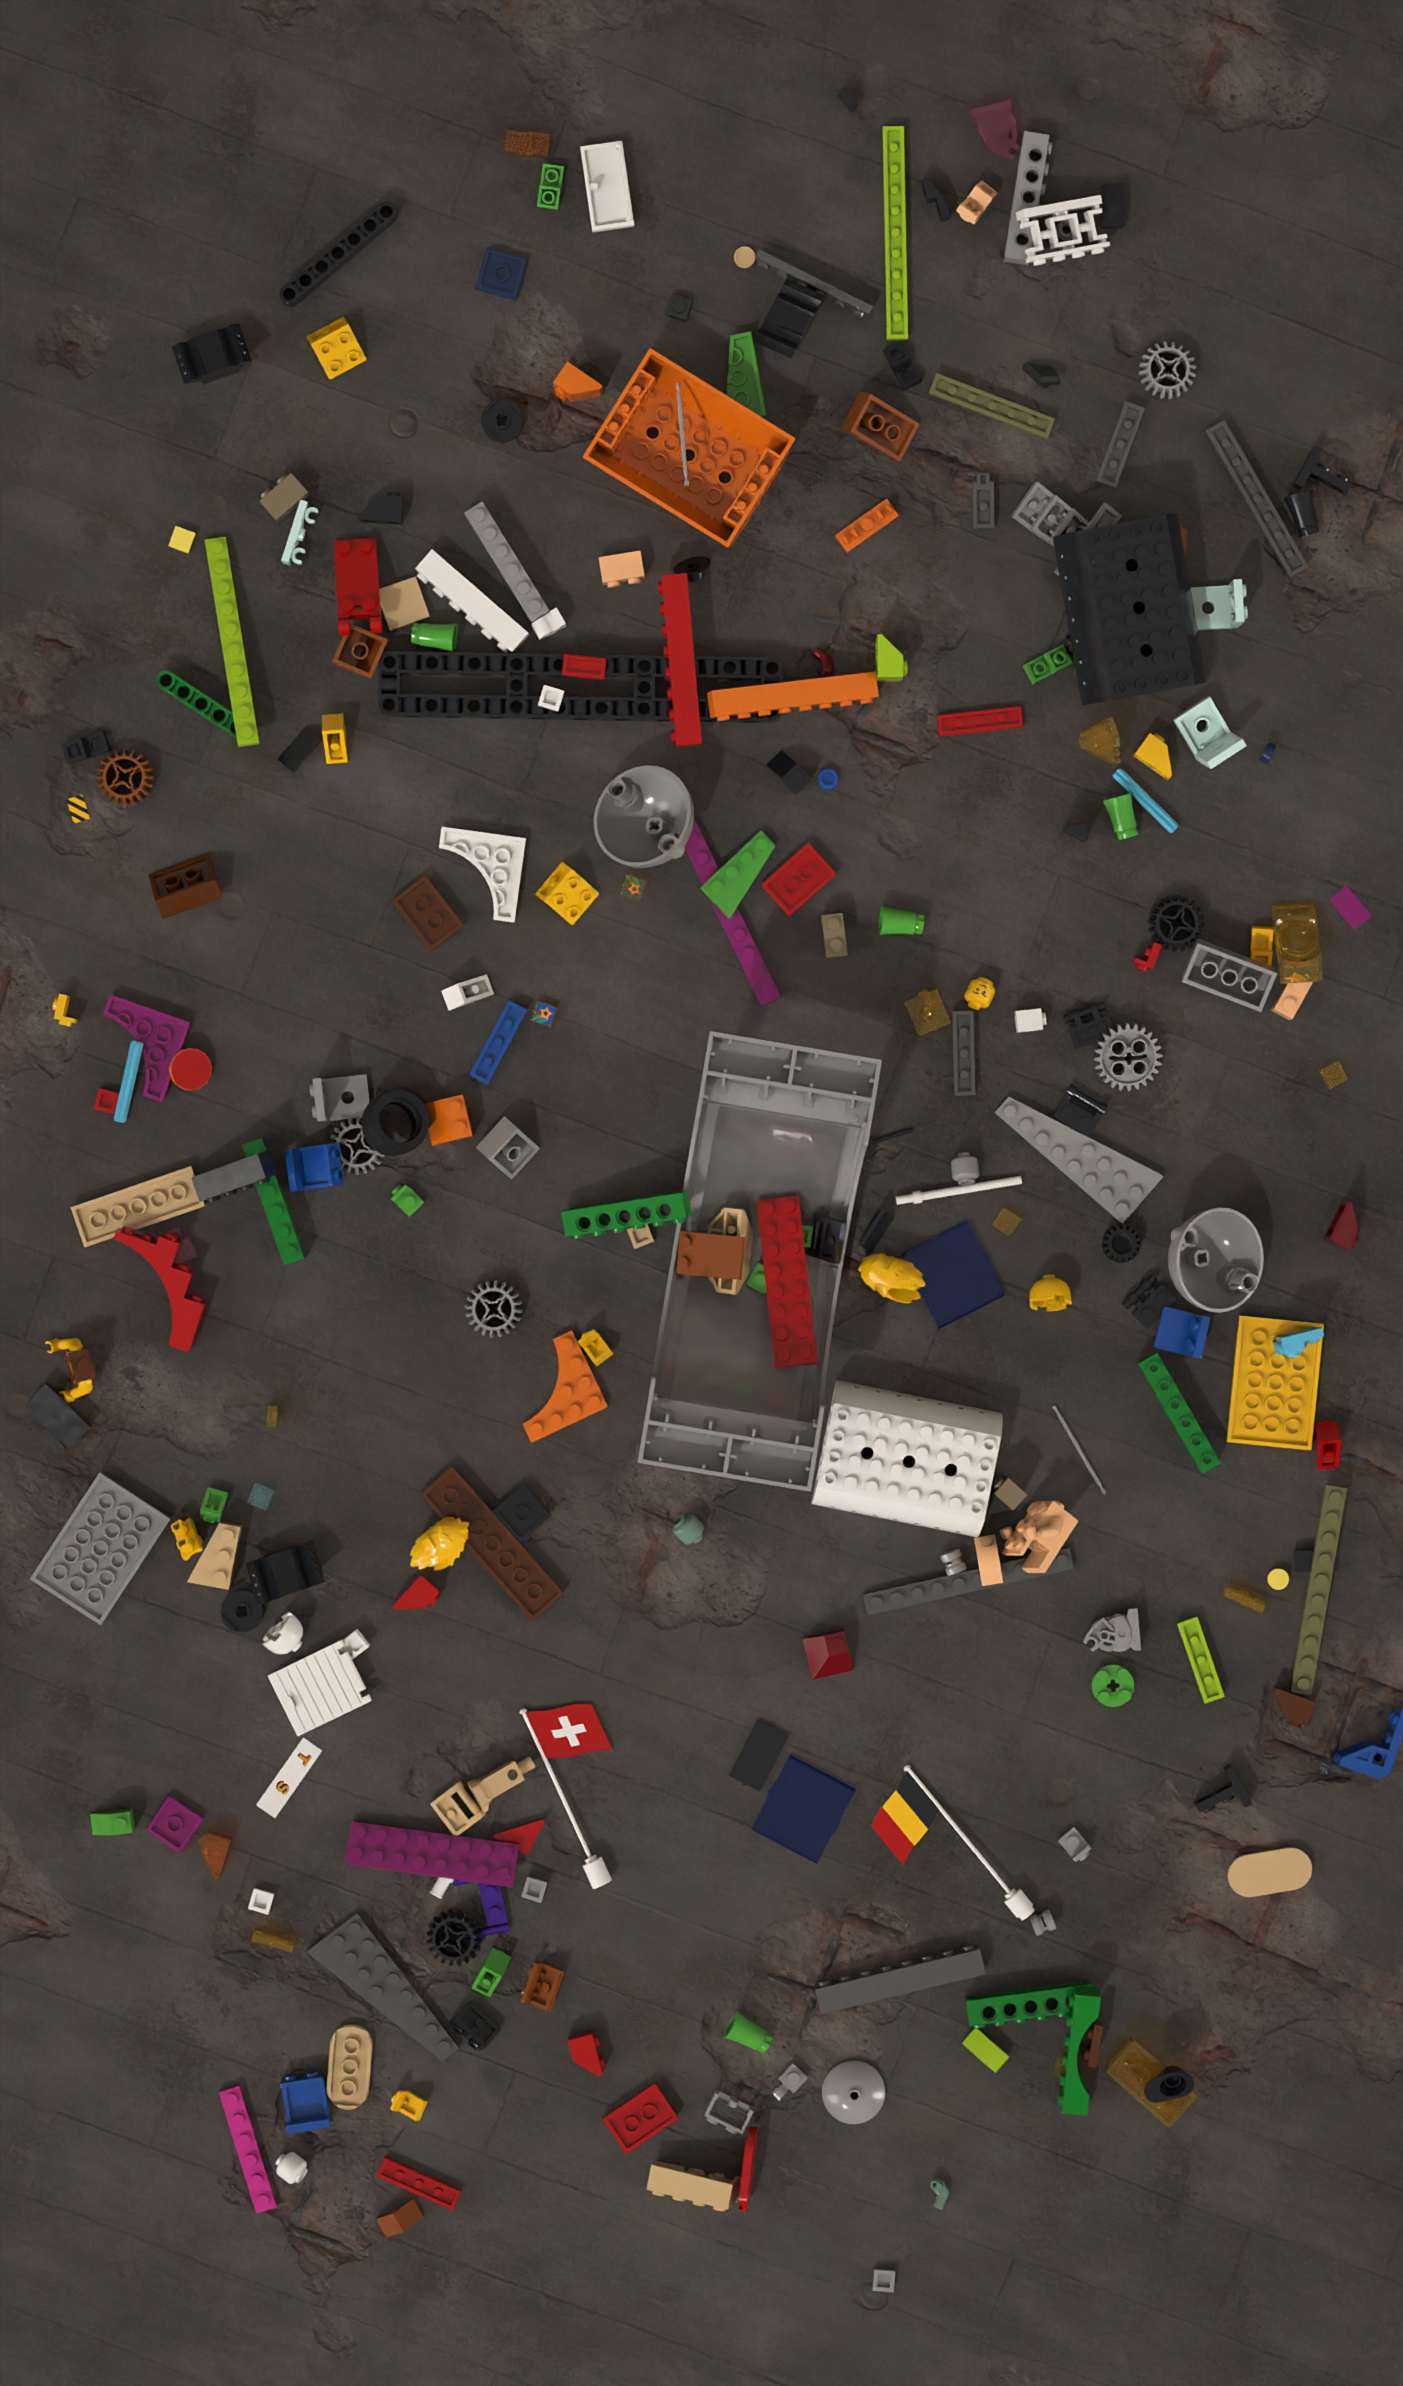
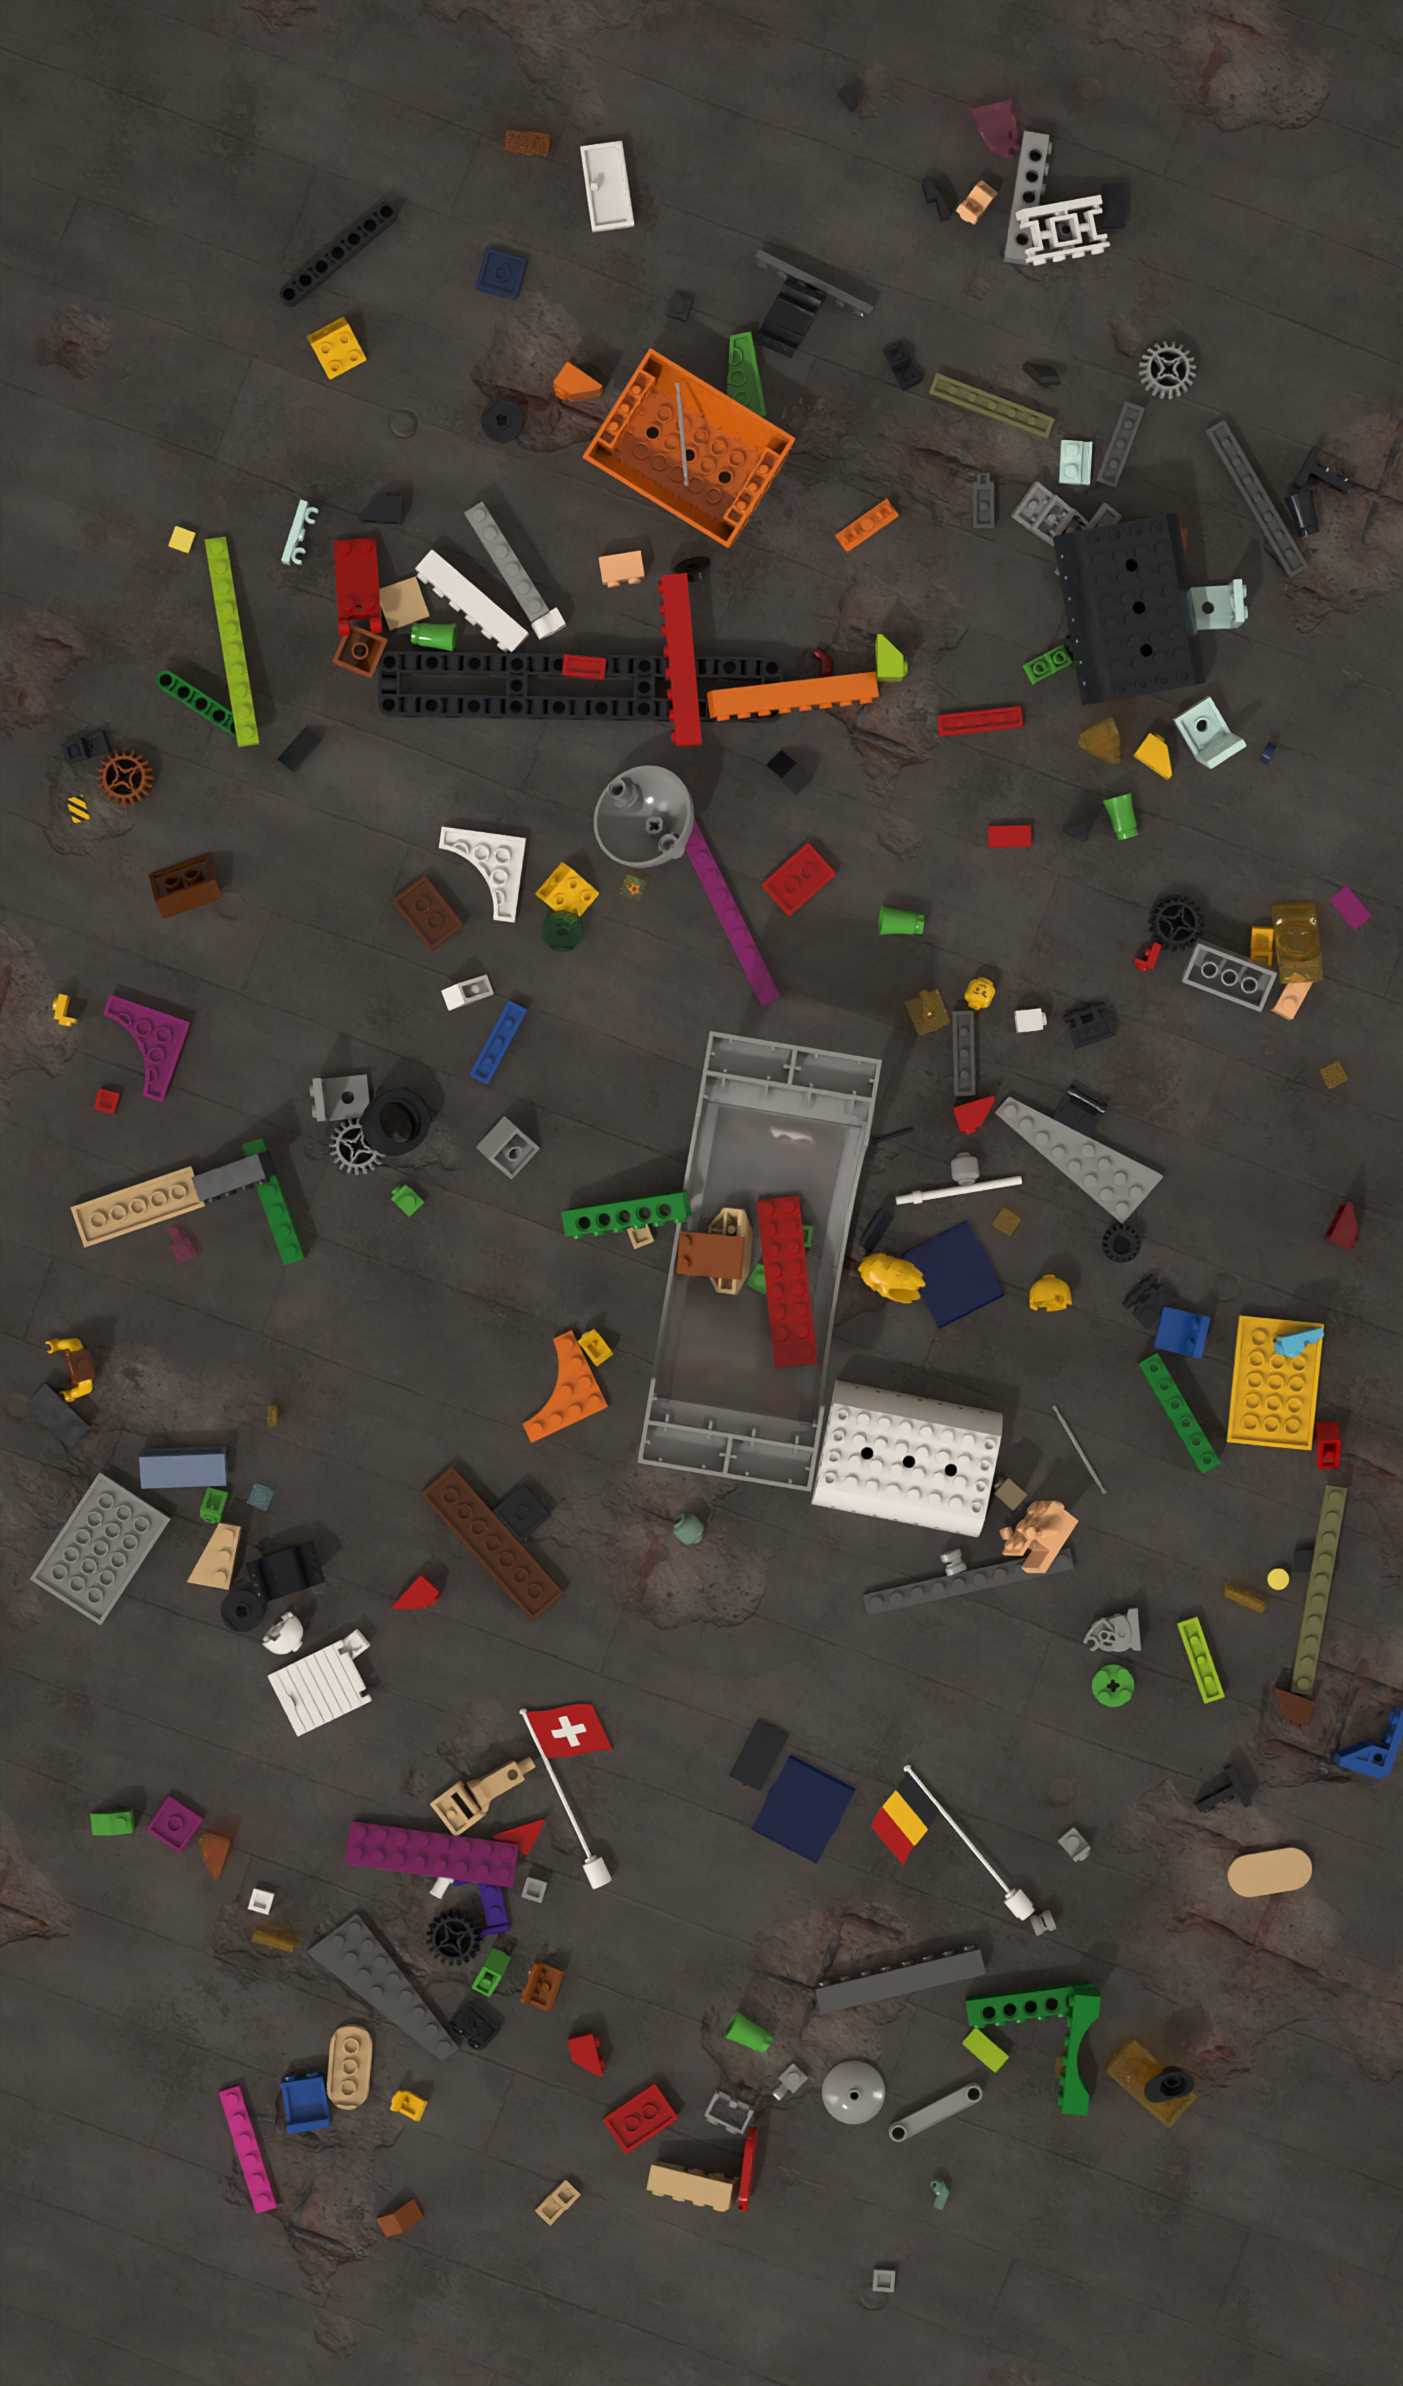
(128, 1081): medium azure axle -> none
(162, 1254): red arch -> none
(183, 1467): none -> sand blue brick
(187, 1538): yellow hips -> none
(190, 1069): red tile -> none
(212, 355): black slope -> none
(283, 497): dark tan brick -> none
(289, 1777): white sticker -> none
(291, 2167): white head -> none
(314, 1167): blue panel -> none
(334, 738): yellow slope -> none
(418, 2183): red tile -> none
(440, 1544): yellow head -> none
(448, 1120): orange slope -> none
(482, 1323): light grey gear -> none
(544, 1014): tile -> none
(550, 186): bright green slope -> none
(551, 698): white tile -> none
(557, 2202): none -> tan slope
(558, 920): none -> clear green plate
(733, 880): bright green wing -> none
(744, 257): tan piece -> none
(827, 779): blue tile -> none
(827, 1654): dark red slope -> none
(831, 1239): black plate -> none
(834, 935): dark tan brick -> none
(879, 425): dark orange slope -> none
(895, 233): lime plate -> none
(935, 2112): none -> light grey piece
(972, 1114): none -> red slope
(988, 1560): light nougat brick -> none
(1009, 836): none -> red tile
(1075, 462): none -> light aqua plate
(1091, 2053): reddish brown plate -> none
(1127, 1075): light grey gear -> none
(1145, 800): medium azure axle -> none
(1206, 1254): light grey piece -> none

